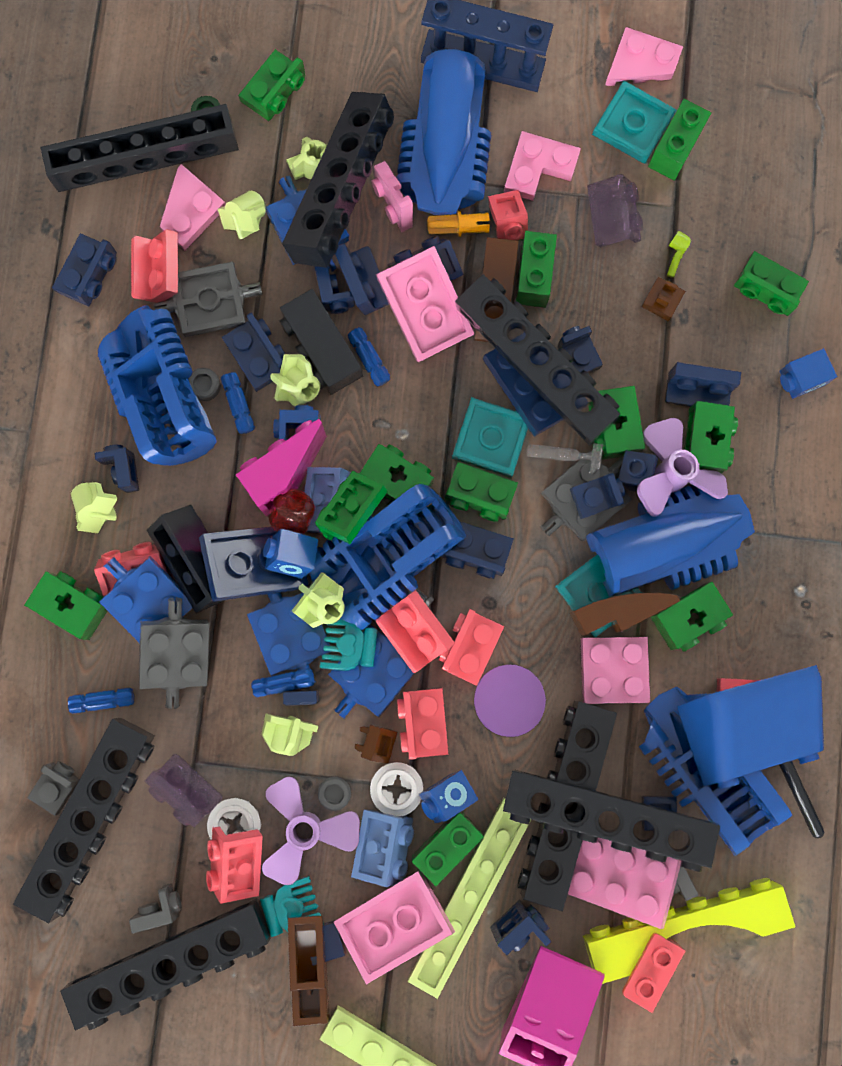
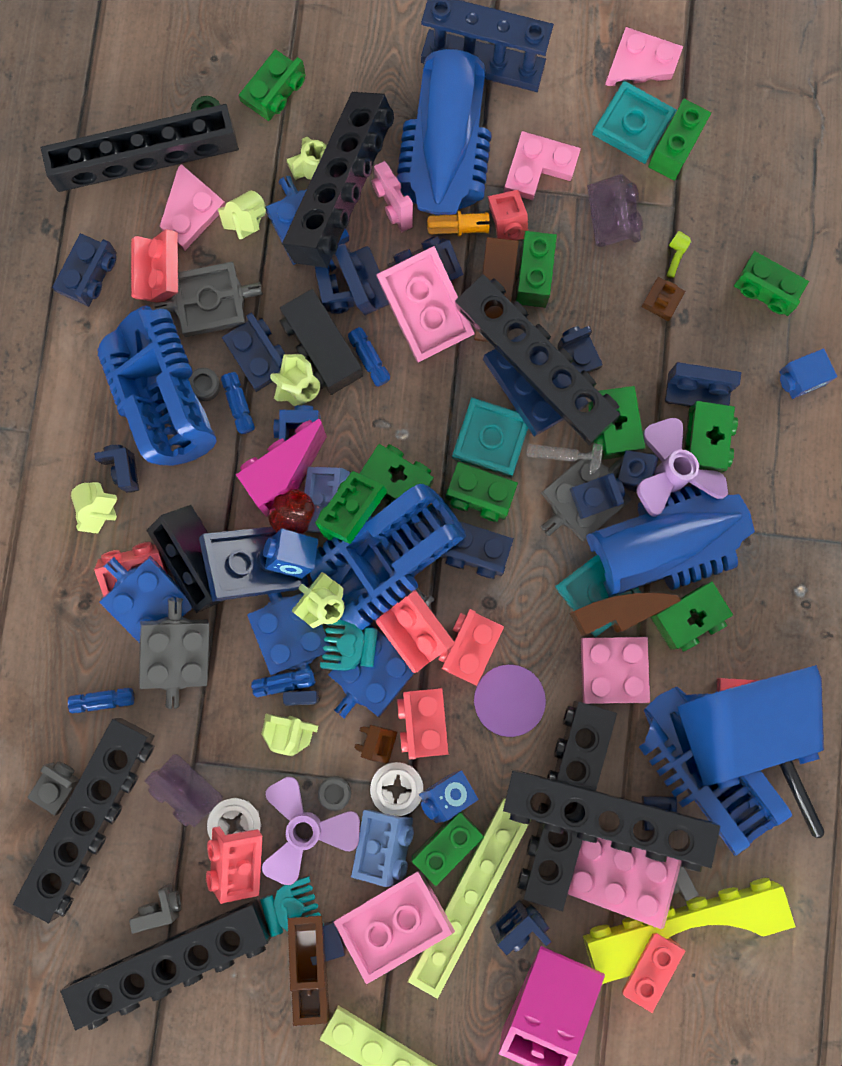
(49, 601): green brick -> none

